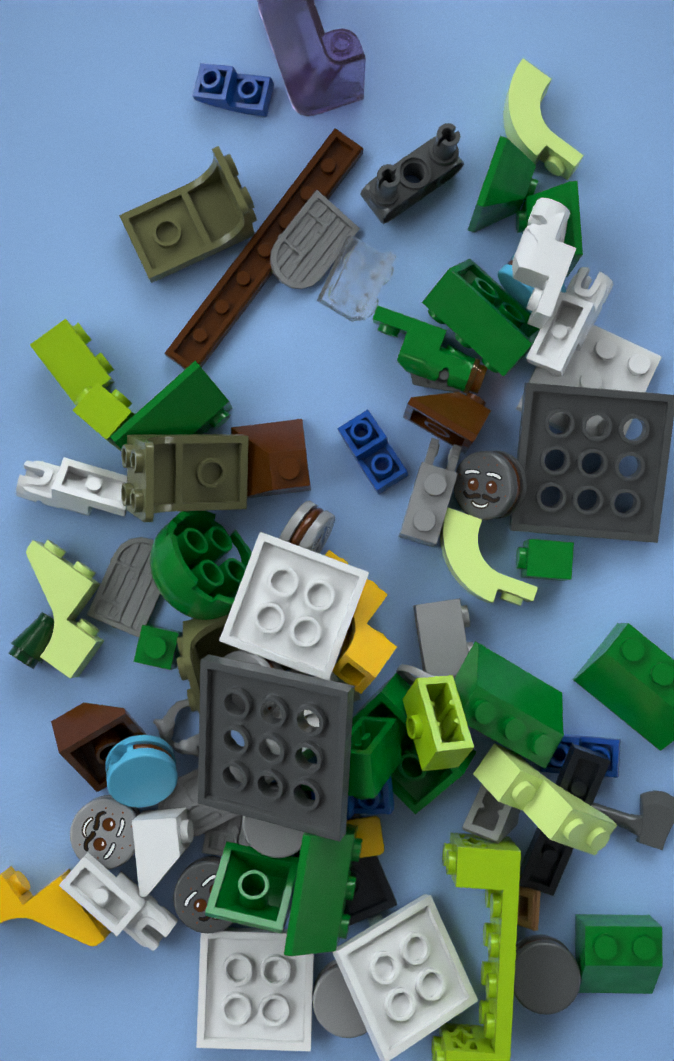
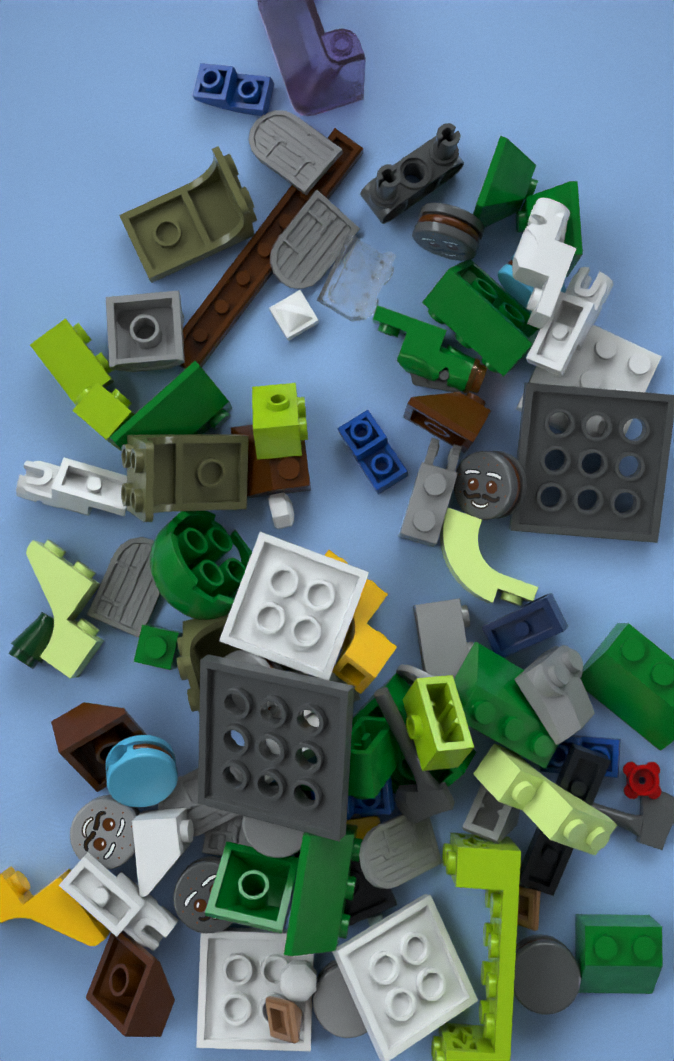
(131, 988): none -> reddish brown slope
(145, 331): none -> light grey slope
(166, 725): light grey piece -> none
(278, 421): none -> lime brick
(281, 510): none -> white tile
(283, 1019): none -> medium nougat slope
(292, 149): none -> light grey window
(294, 315): none -> white tile
(298, 980): none -> white tile
(309, 527): light grey head -> none
(398, 851): none -> light grey window
(427, 795): none -> dark grey piece
(448, 231): none -> dark grey head
(525, 626): none -> dark blue plate
(526, 126): yellowish green arch -> none
(545, 559): green brick -> none
(557, 692): none -> light grey slope
(649, 772): none -> red plate

